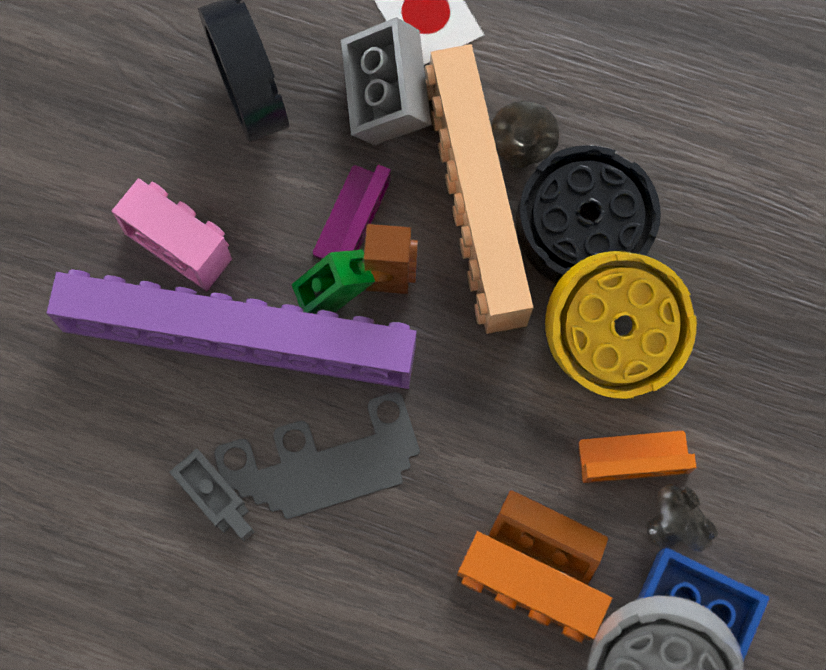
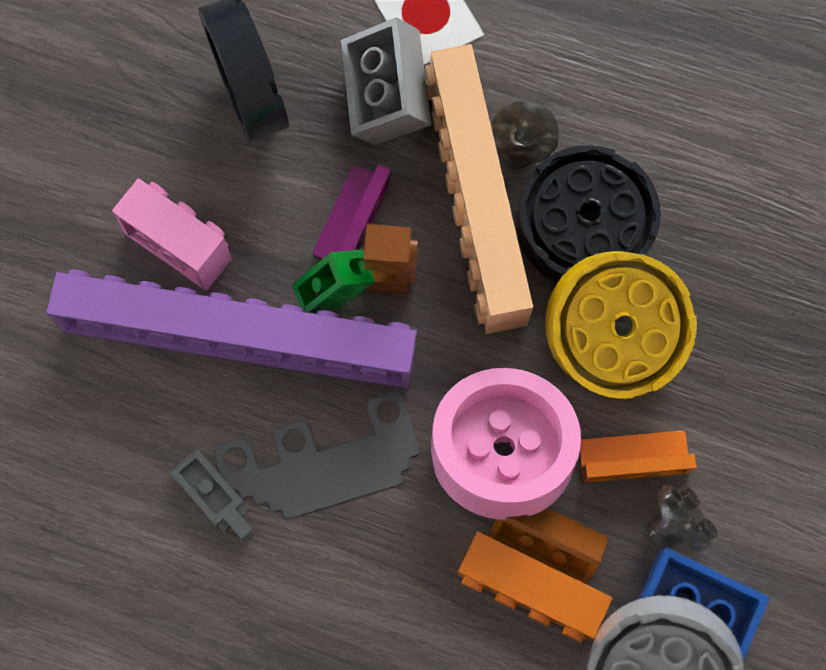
(505, 408): none -> bright pink brick

